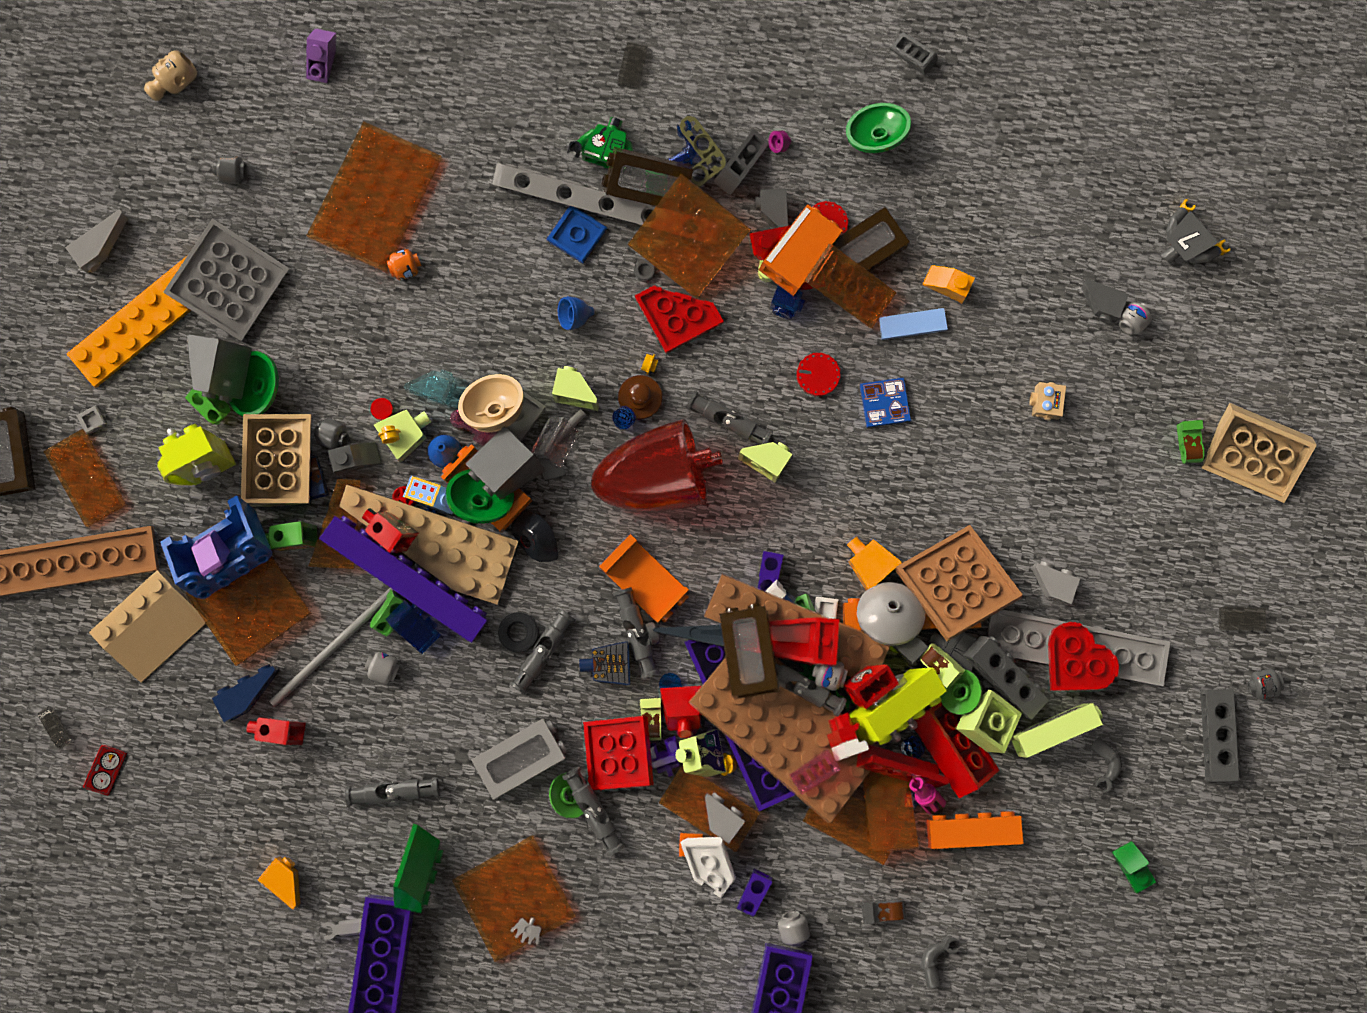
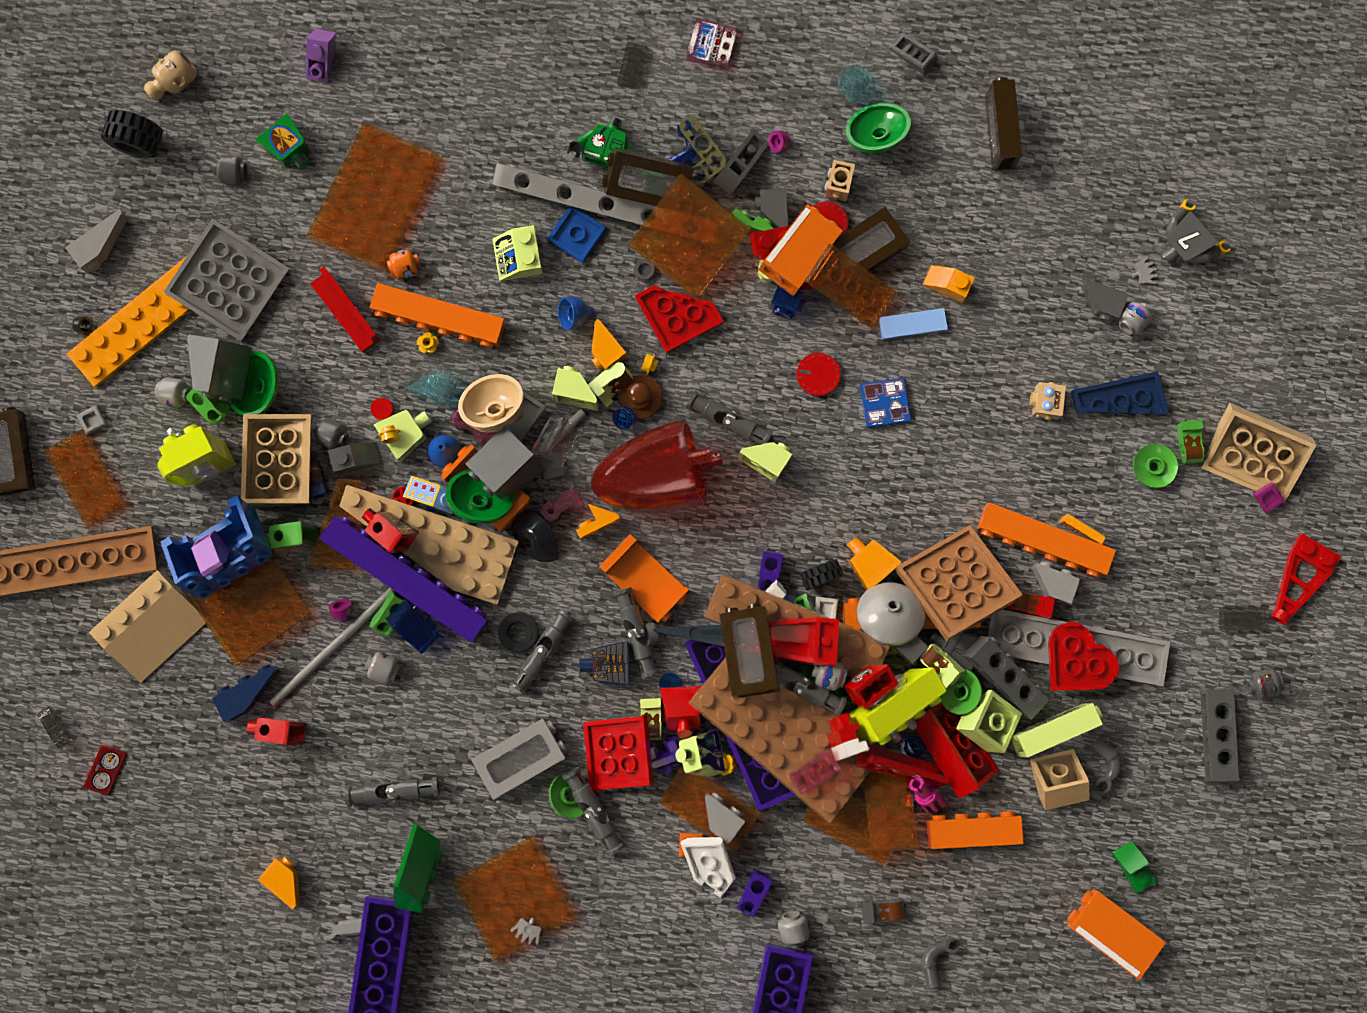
(87, 324): none -> black hinge
(132, 134): none -> black tyre
(171, 392): none -> light grey head
(284, 142): none -> torso
(341, 609): none -> magenta tile
(344, 311): none -> red fence
(432, 347): none -> yellow plate
(437, 315): none -> orange brick
(517, 253): none -> yellowish green slope
(561, 504): none -> clear pink leg
(603, 519): none -> light orange slope
(605, 348): none -> light orange slope
(611, 382): none -> yellowish green leg
(711, 44): none -> tile
(757, 225): none -> bright green slope
(821, 574): none -> black tyre
(838, 173): none -> tan head
(853, 81): none -> clear light blue slope
(1003, 124): none -> dark brown piece
(1034, 605): none -> red leg
(1046, 540): none -> orange brick
(1060, 779): none -> tan slope
(1081, 529): none -> light orange tile
(1115, 933): none -> orange panel
(1130, 395): none -> dark blue wing
(1143, 272): none -> light grey piece
(1166, 465): none -> bright green dish
(1268, 497): none -> magenta tile
(1315, 555): none -> red plate

